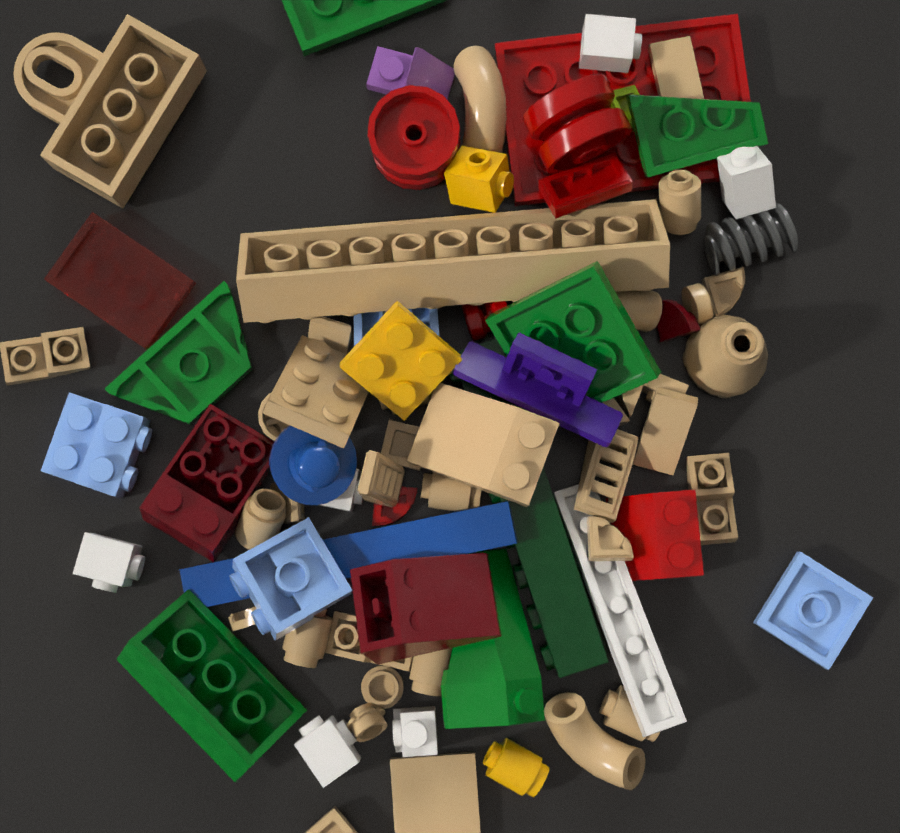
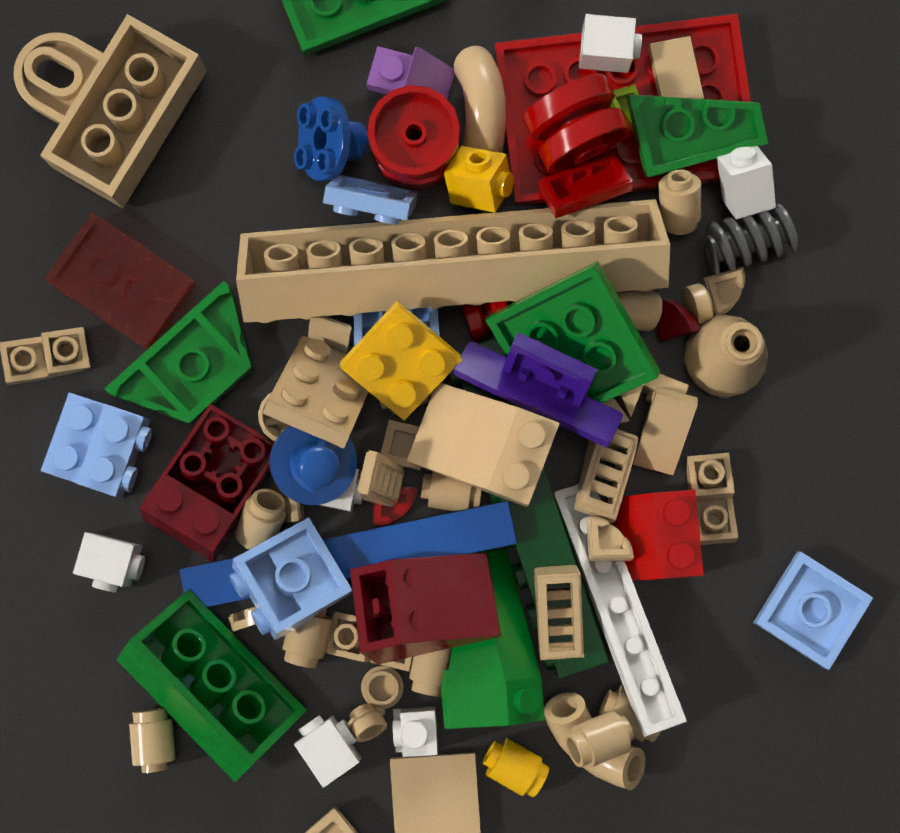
(152, 740): none -> tan brick
(327, 139): none -> blue plate
(385, 201): none -> light blue plate
(556, 575): none -> tan slope
(599, 739): none -> tan brick

